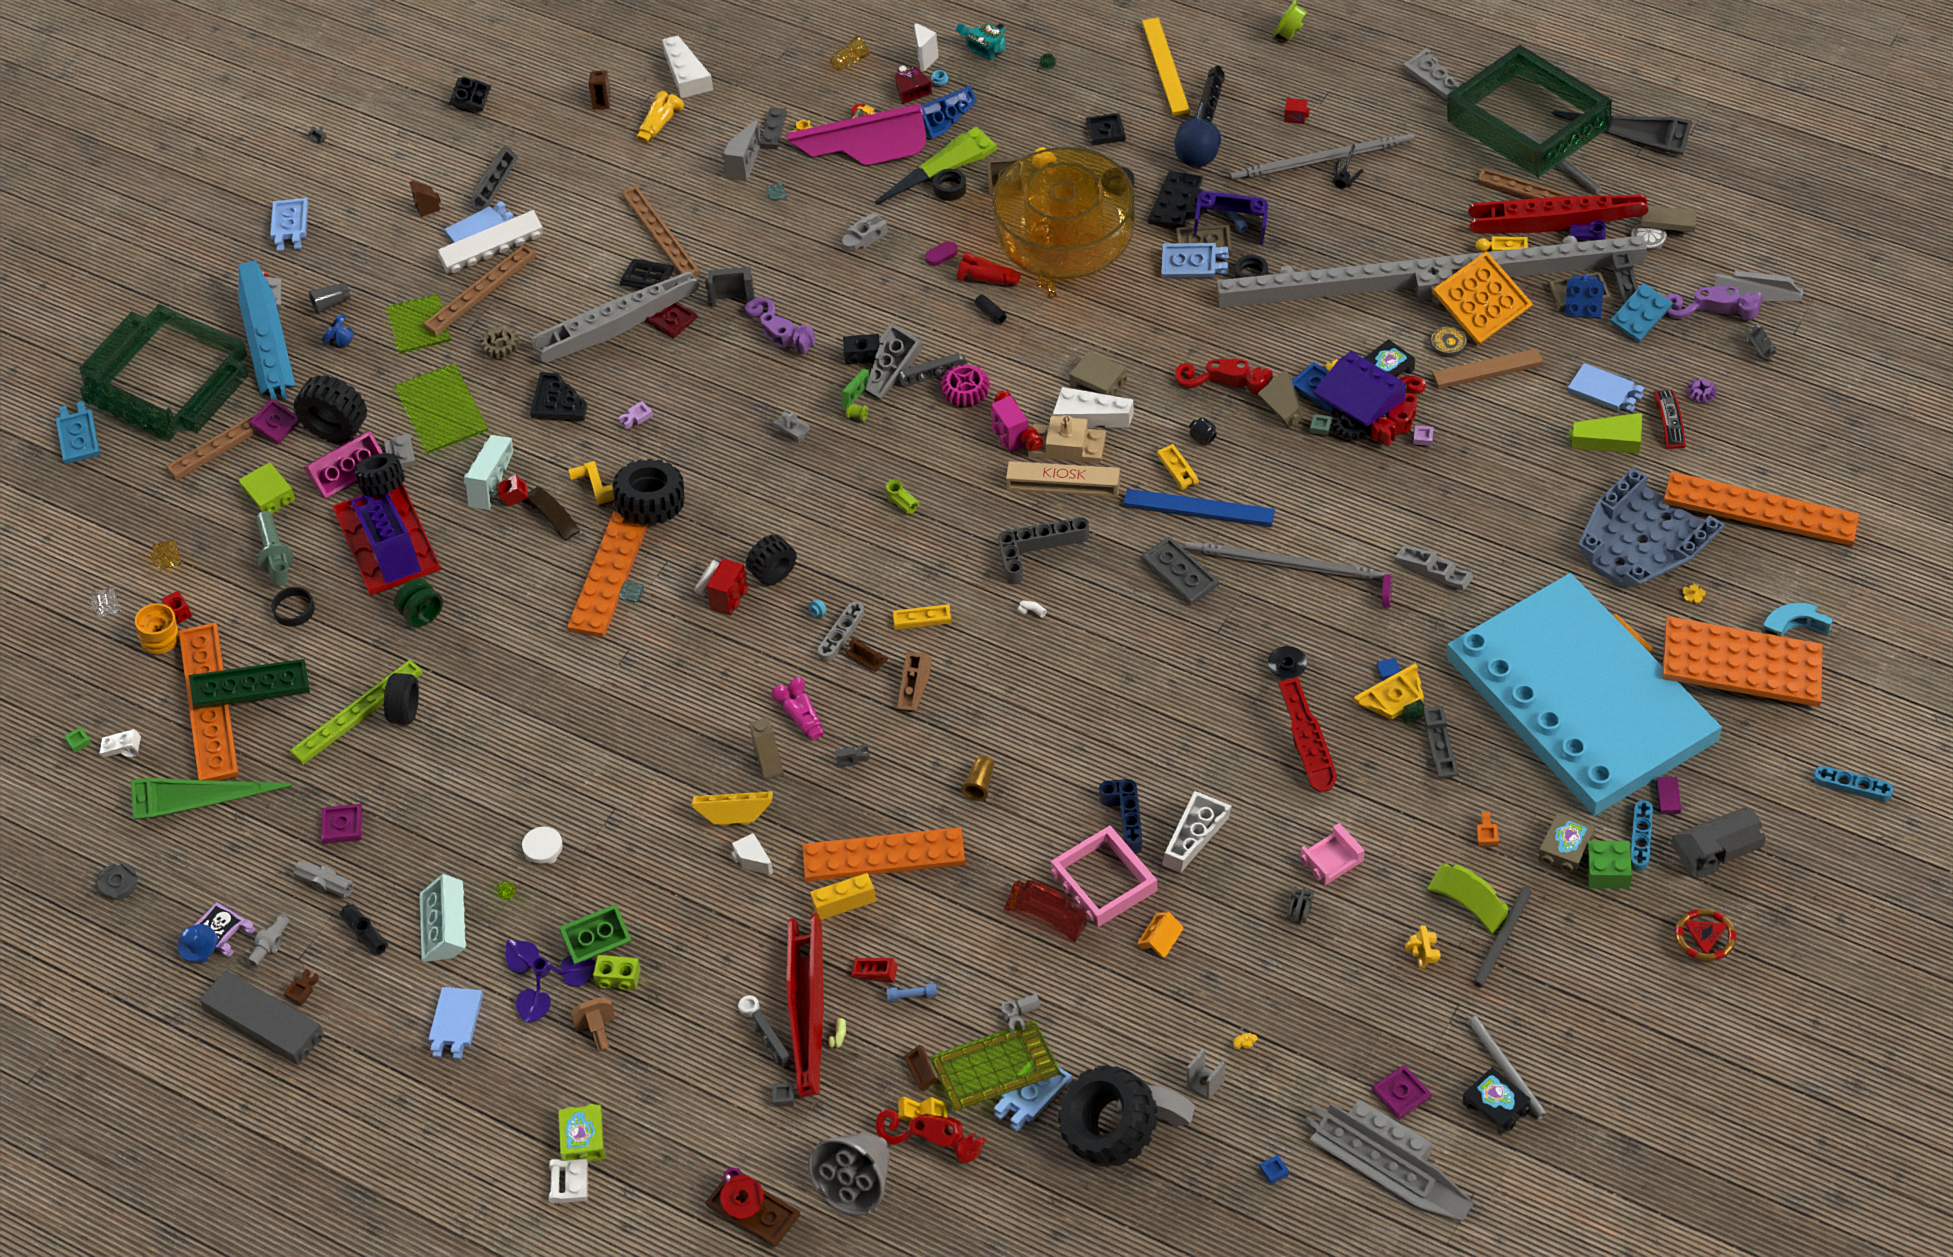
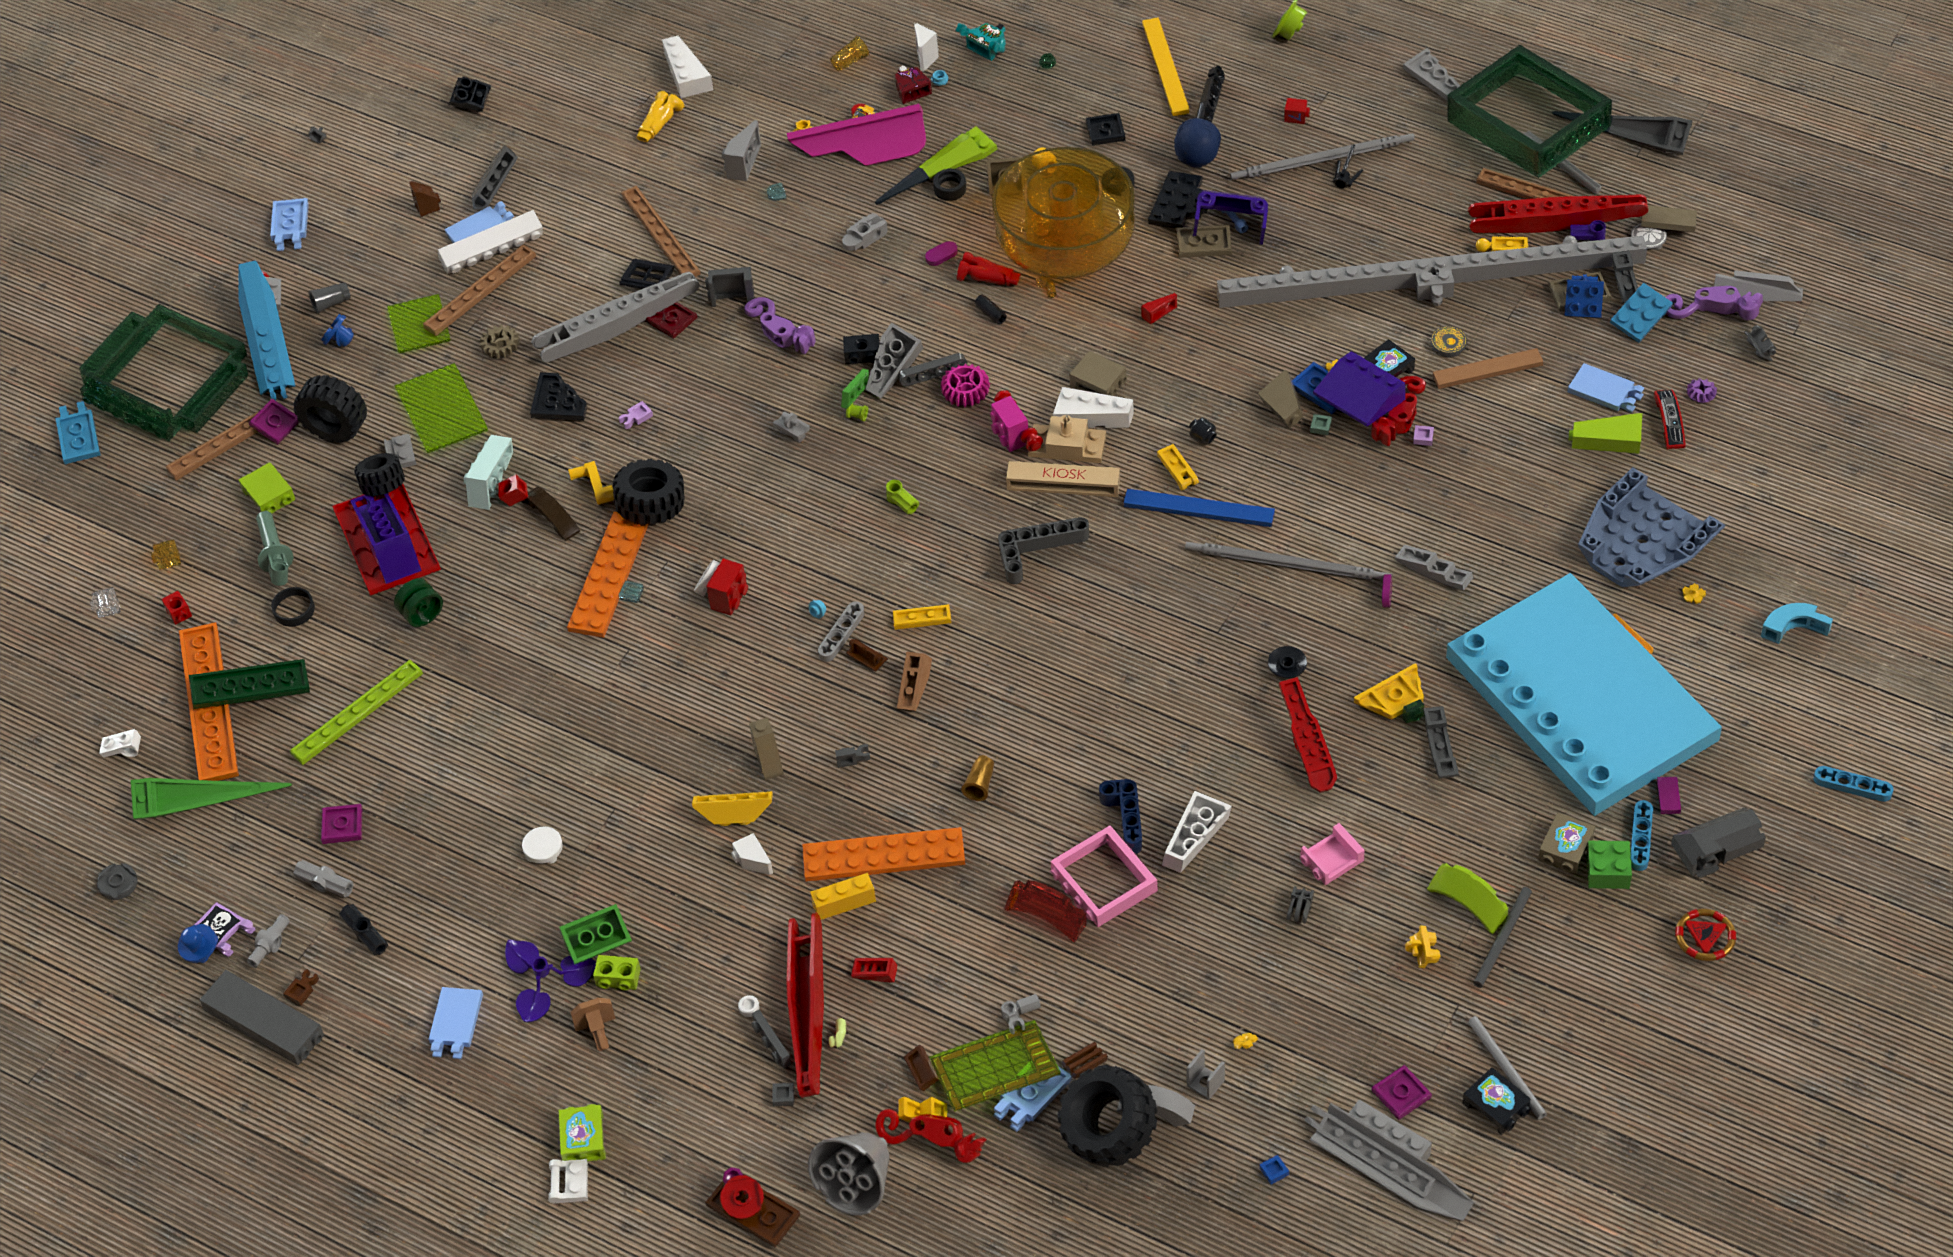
(77, 739): bright green tile -> none
(157, 628): light orange wheel -> none
(337, 467): dark pink slope -> none
(401, 698): black tyre -> none
(442, 919): light aqua slope -> none
(506, 890): clear neon green plate -> none
(599, 84): reddish brown torso -> none
(771, 560): black tyre -> none
(773, 128): dark grey plate -> none
(799, 707): dark pink piece -> none
(893, 994): medium blue bar -> none
(946, 110): blue wedge -> none
(1033, 606): white arm -> none
(1082, 1057): none -> reddish brown tile
(1158, 308): none -> red slope
(1161, 934): light orange panel -> none
(1180, 570): dark grey piece -> none
(1193, 260): light blue tile -> none
(1227, 374): red animal -> none
(1250, 261): black tyre -> none
(1349, 427): black gear -> none
(1387, 668): blue tile -> none
(1482, 298): light orange plate -> none
(1486, 832): orange plate -> none
(1742, 661): orange plate -> none
(1761, 508): orange plate -> none

